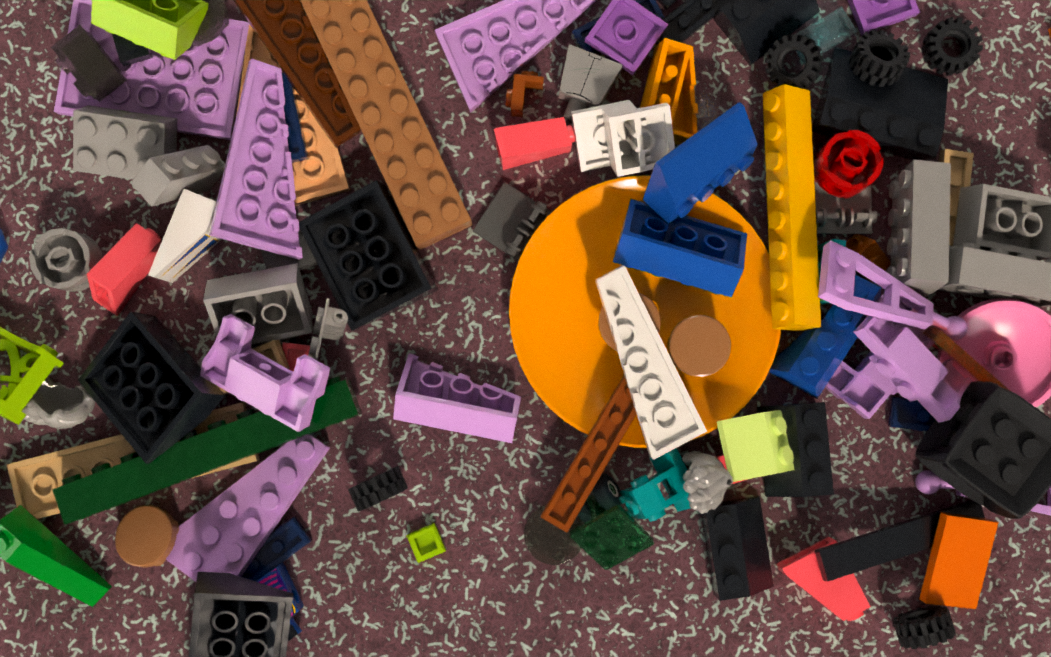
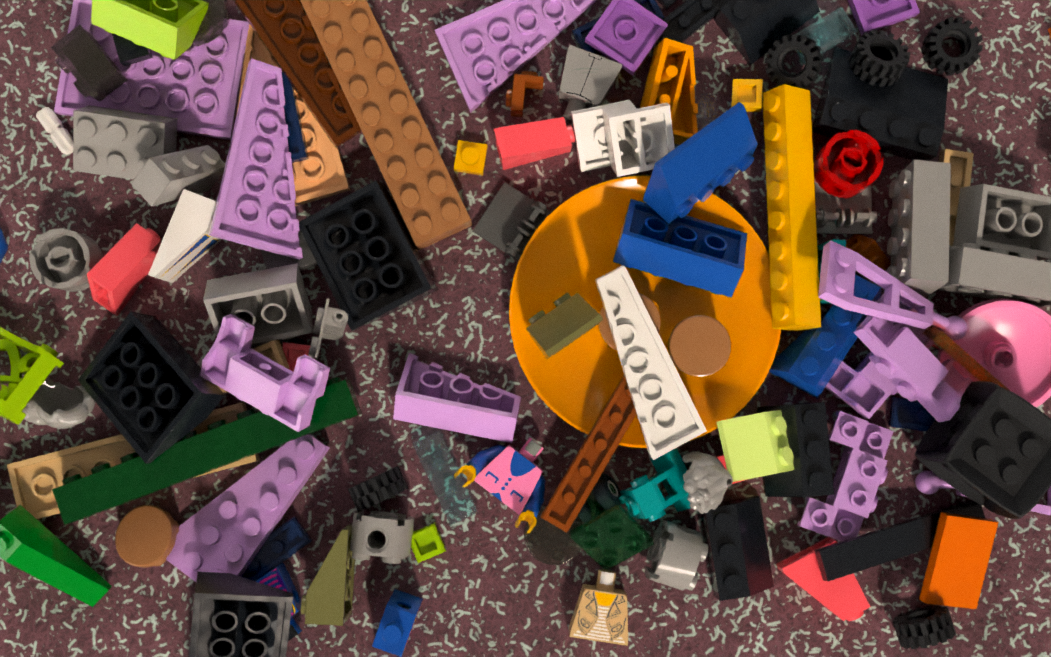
(55, 127): none -> white piece
(331, 592): none -> olive slope
(394, 526): none -> light grey brick
(397, 623): none -> blue torso
(440, 470): none -> clear light blue tile
(470, 157): none -> yellow plate
(510, 478): none -> torso
(563, 324): none -> olive slope
(601, 611): none -> tan torso
(675, 556): none -> light grey brick
(748, 93): none -> yellow plate
(855, 480): none -> lavender bracket

